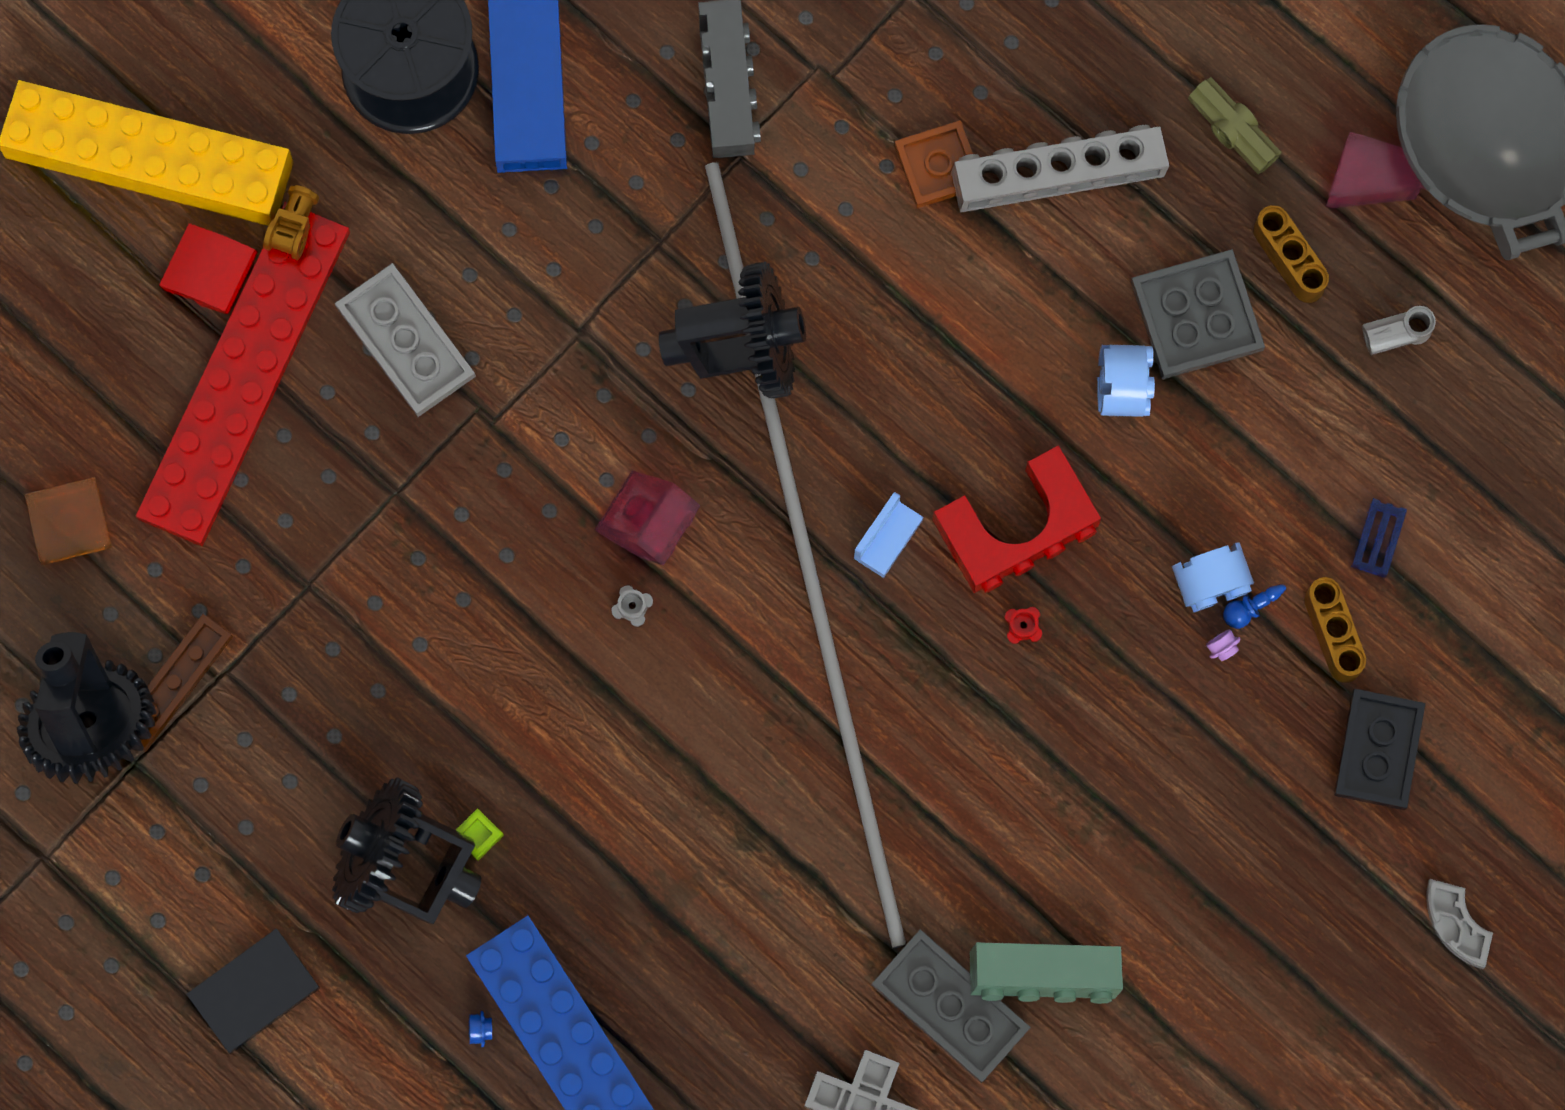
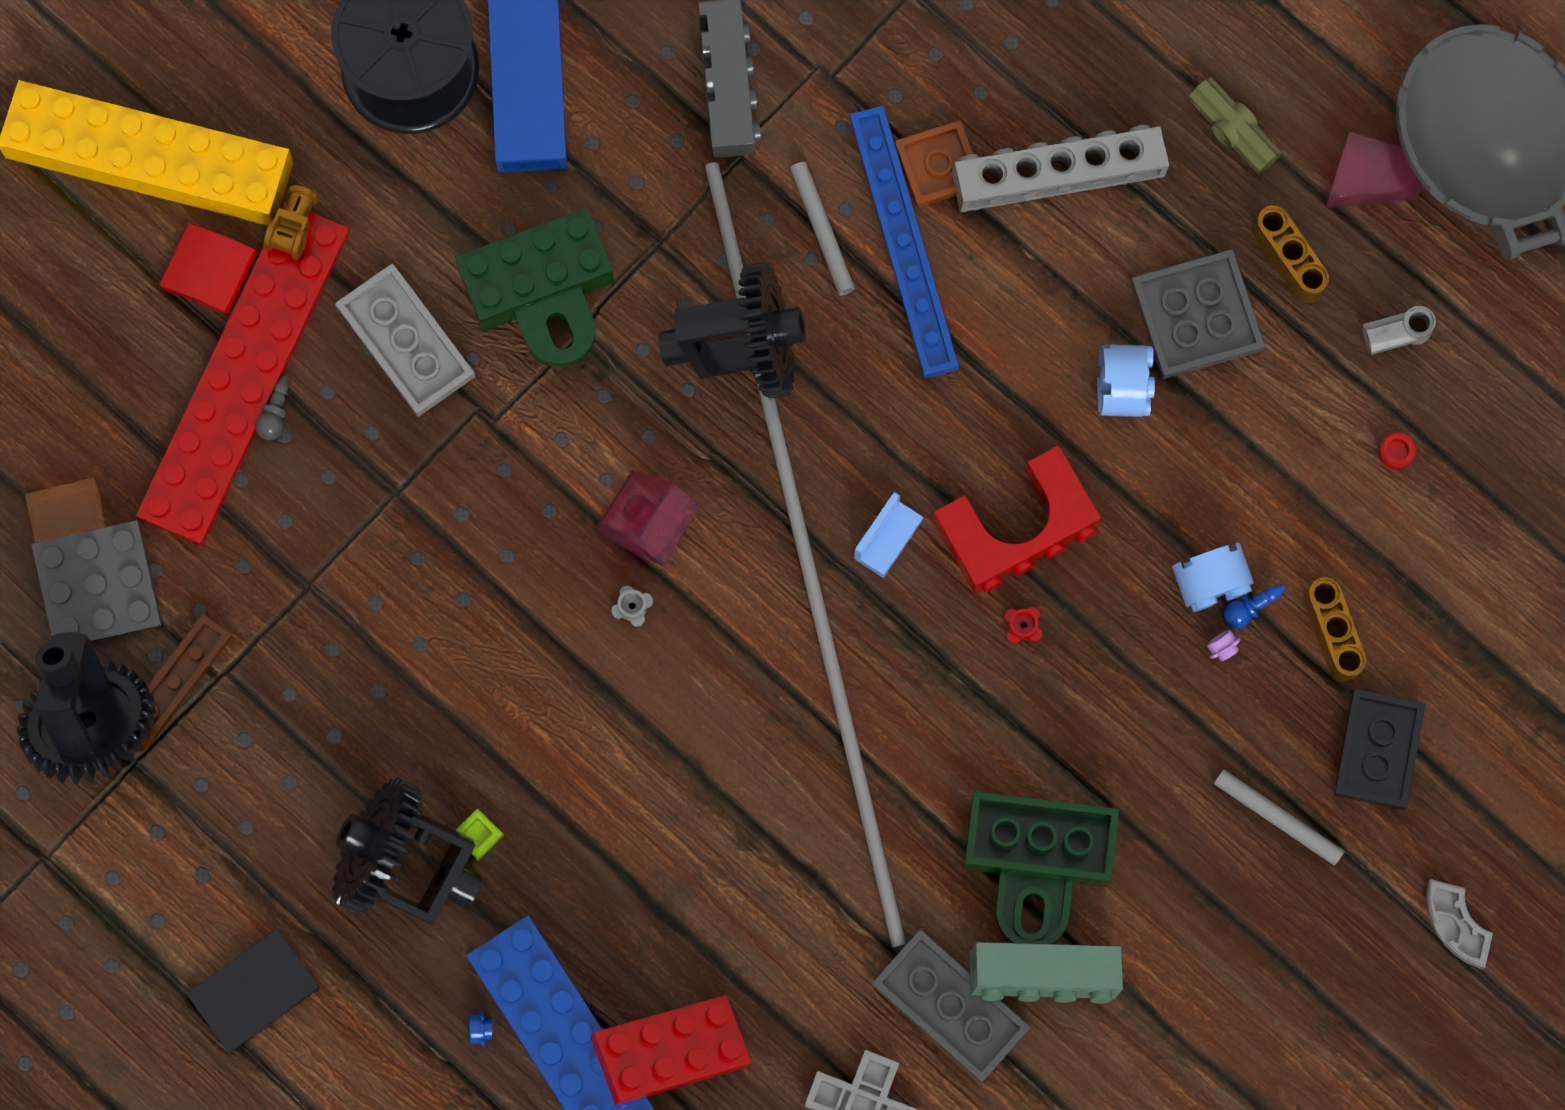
(97, 582): none -> dark grey plate
(270, 423): none -> dark grey bar
(540, 278): none -> dark green brick
(670, 1050): none -> red plate
(822, 228): none -> light grey piece
(903, 242): none -> blue plate
(1039, 853): none -> dark green brick
(1279, 817): none -> light grey piece
(1387, 510): clear blue tile -> none
(1397, 450): none -> red tile

